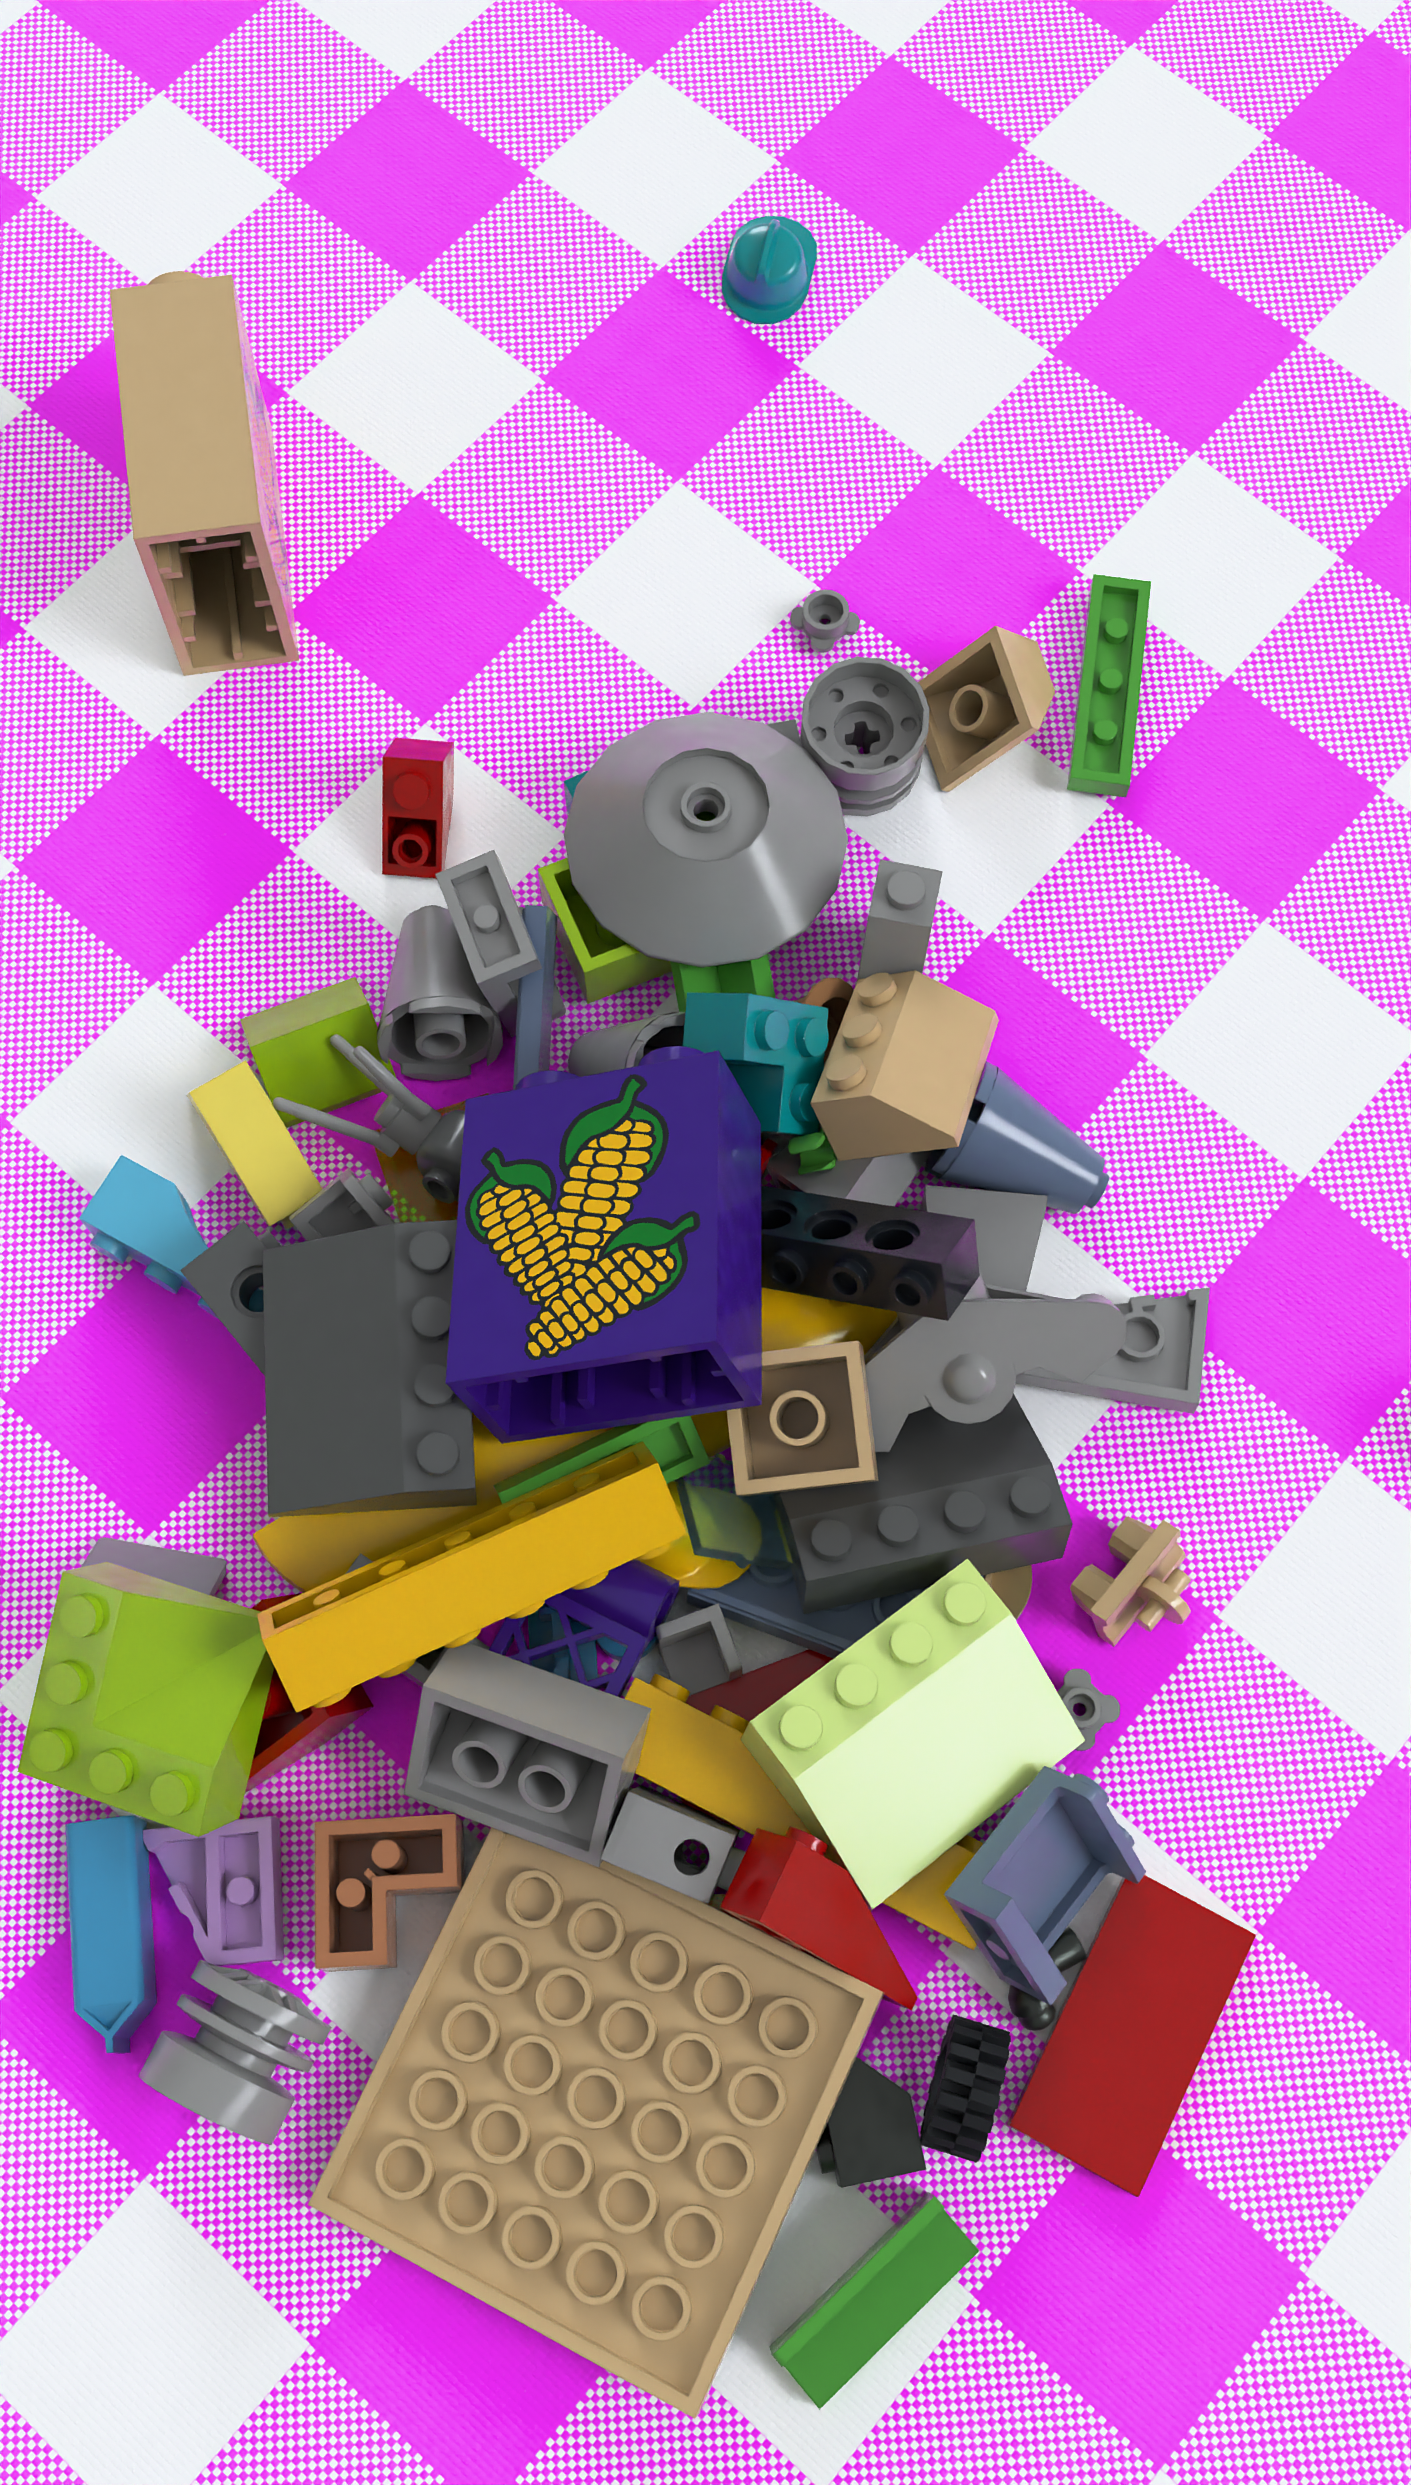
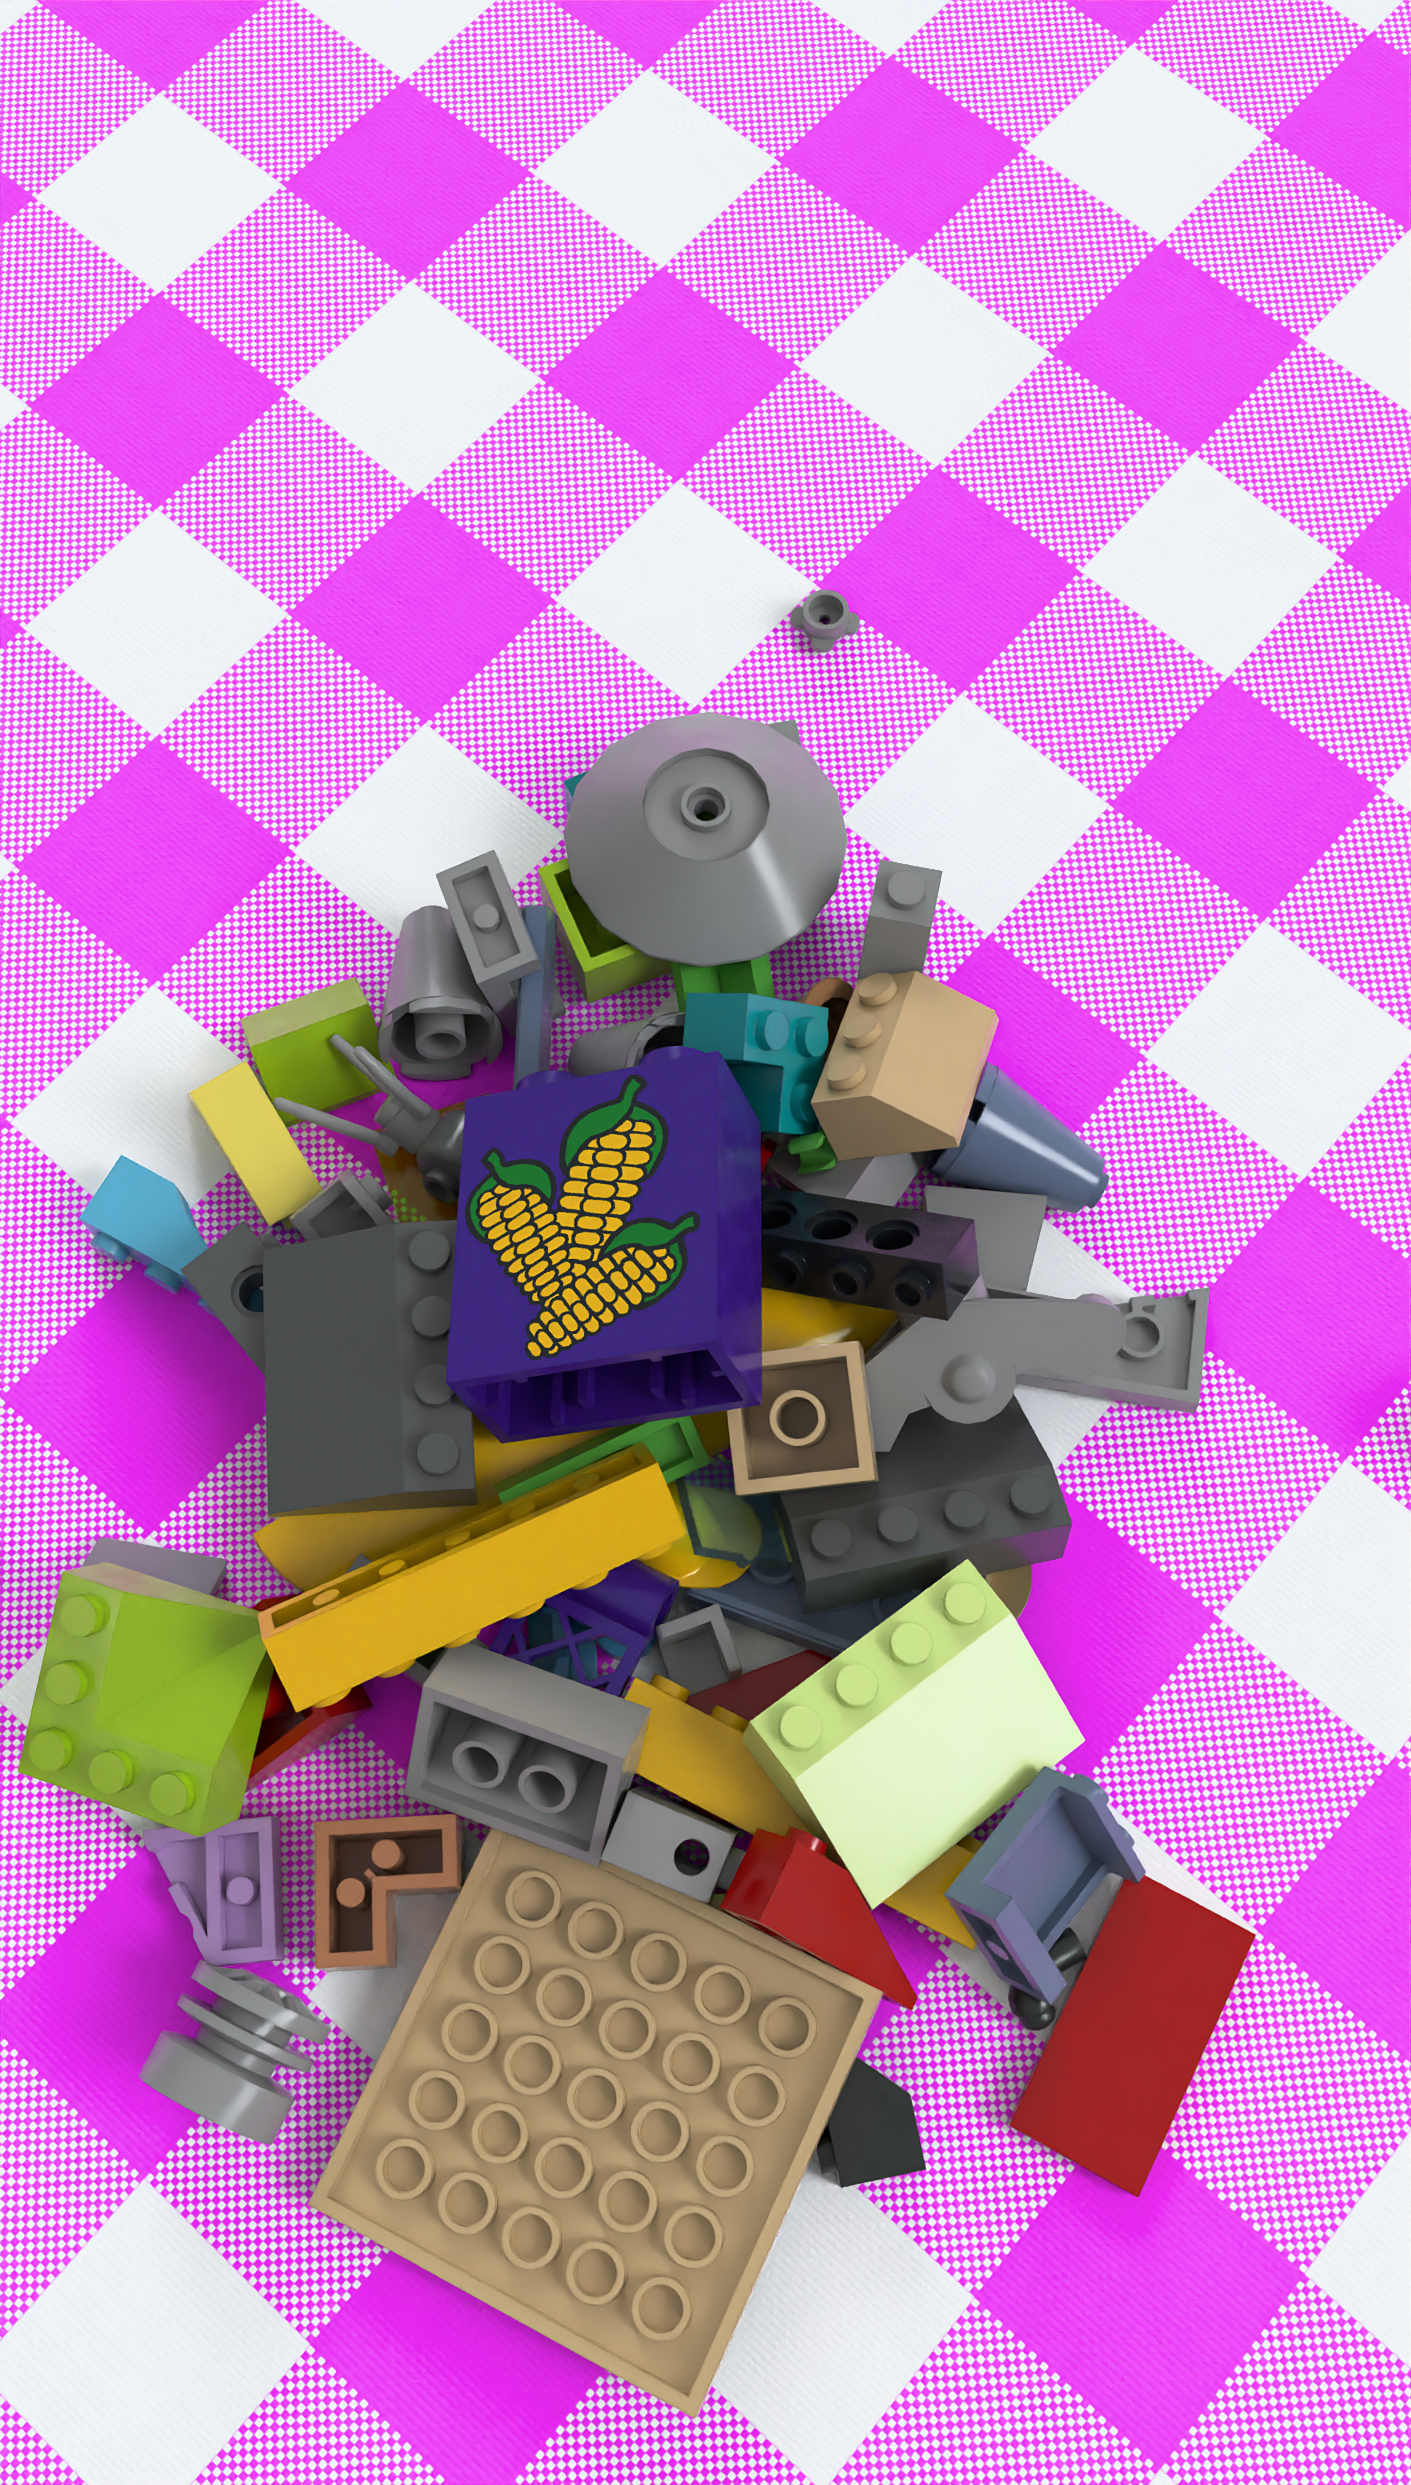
(111, 1926): dark azure piece -> none
(203, 473): tan brick -> none
(416, 806): red slope -> none
(769, 269): teal piece -> none
(873, 708): light grey wheel -> none
(873, 2299): bright green panel -> none
(965, 2088): black tyre -> none
(984, 703): tan slope -> none
(1098, 1707): light grey plate -> none
(1109, 686): bright green plate -> none
(1145, 1587): tan hips -> none

